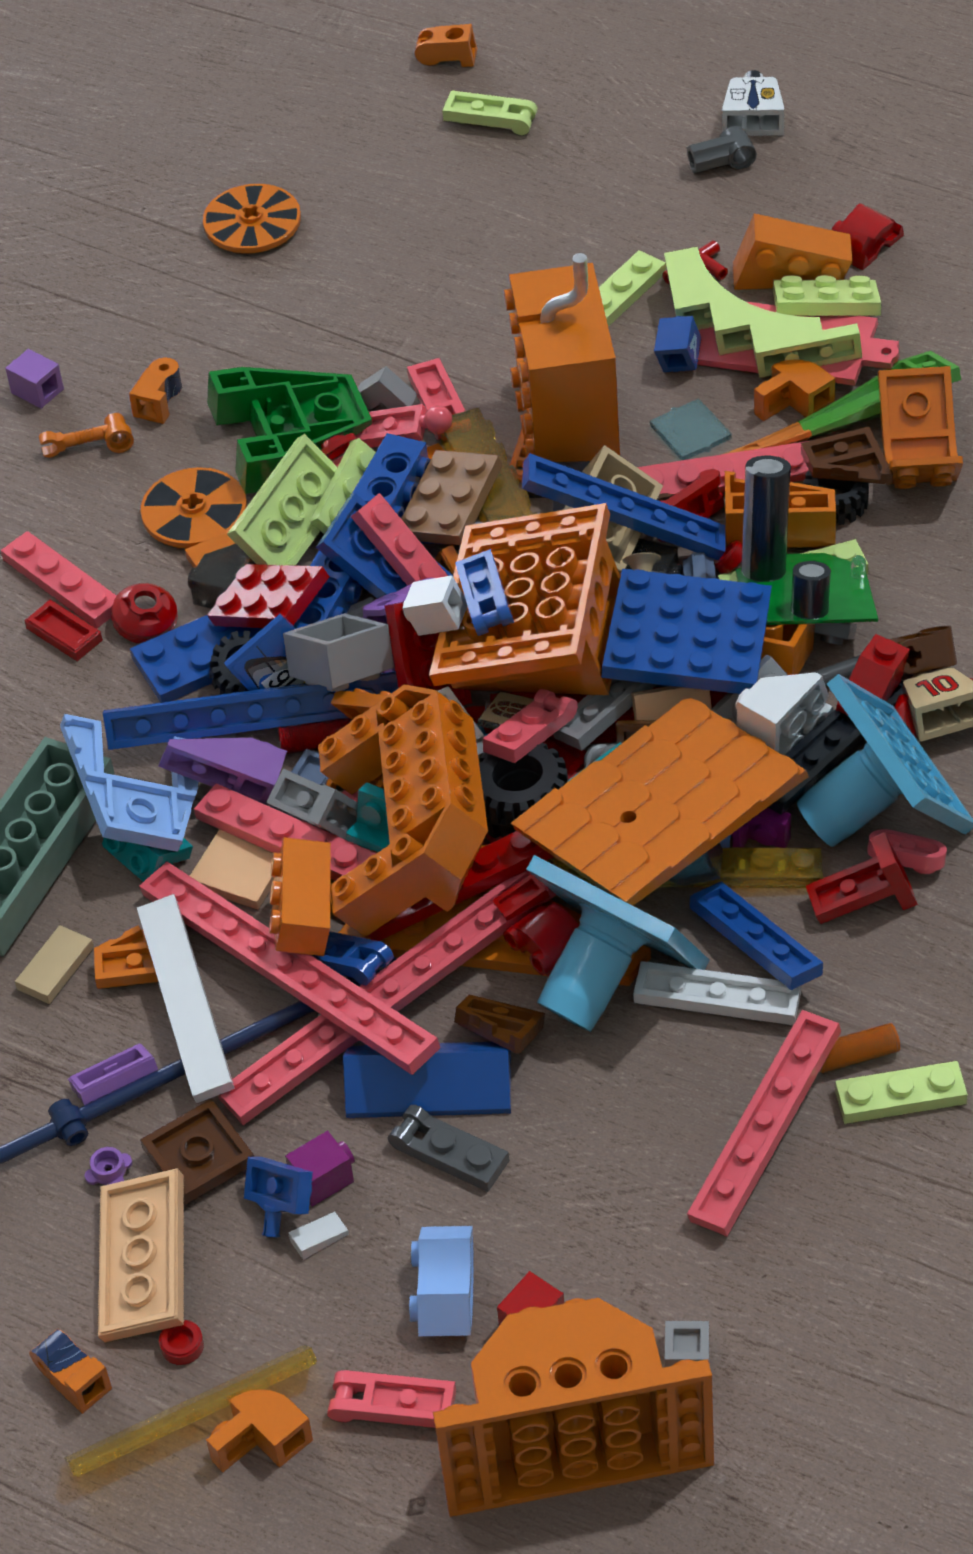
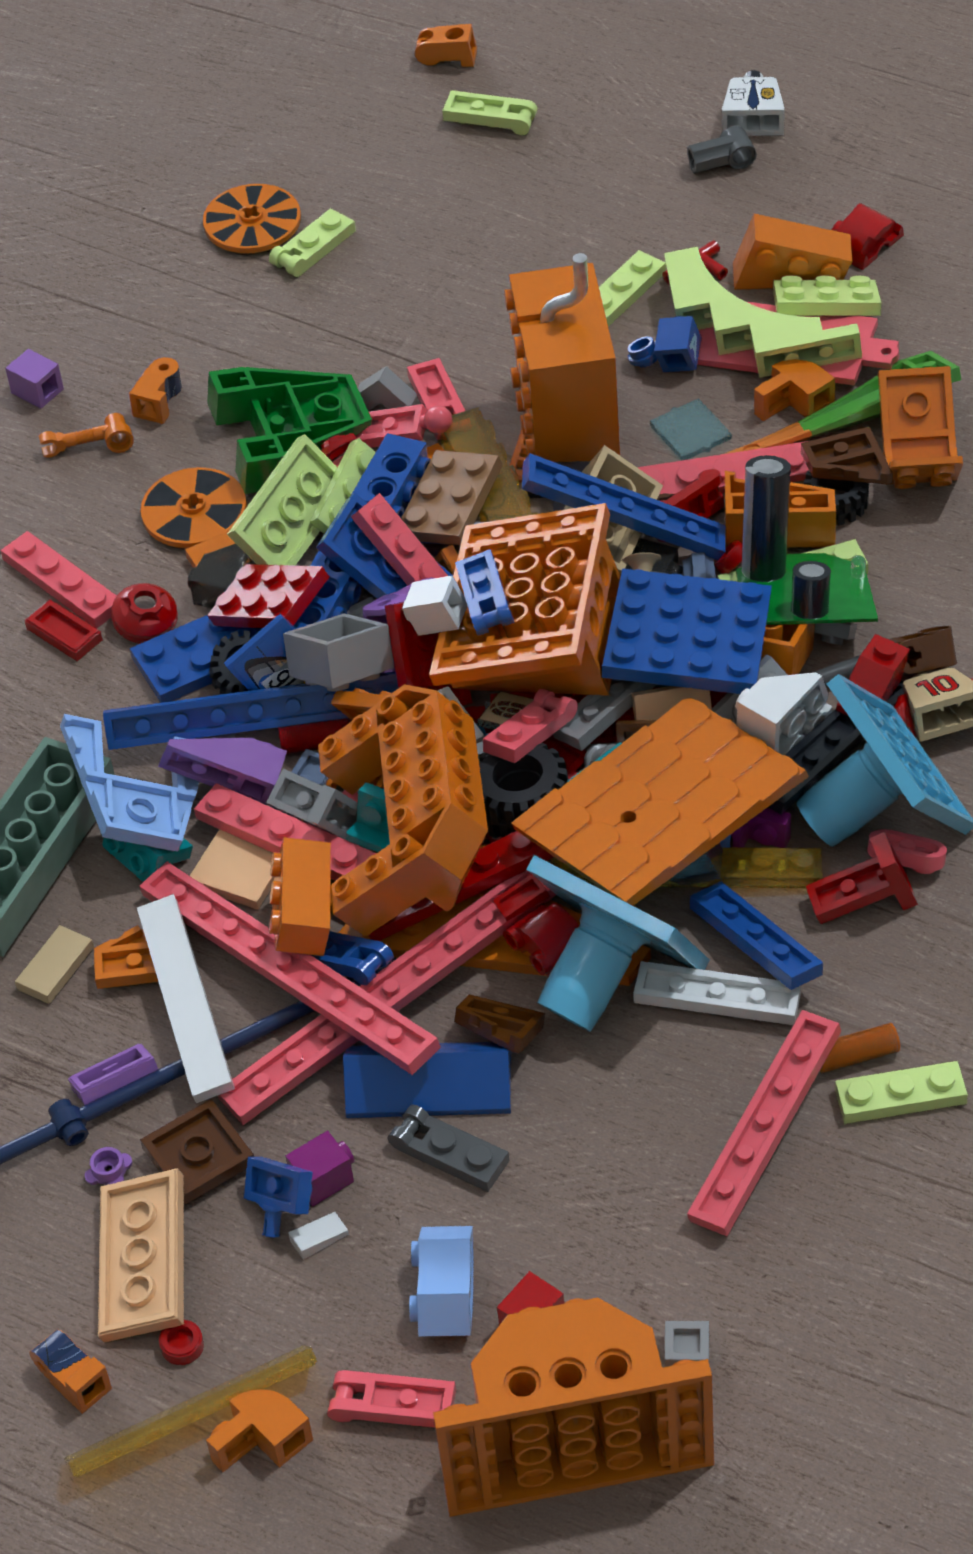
(313, 243): none -> yellowish green plate
(642, 352): none -> blue plate

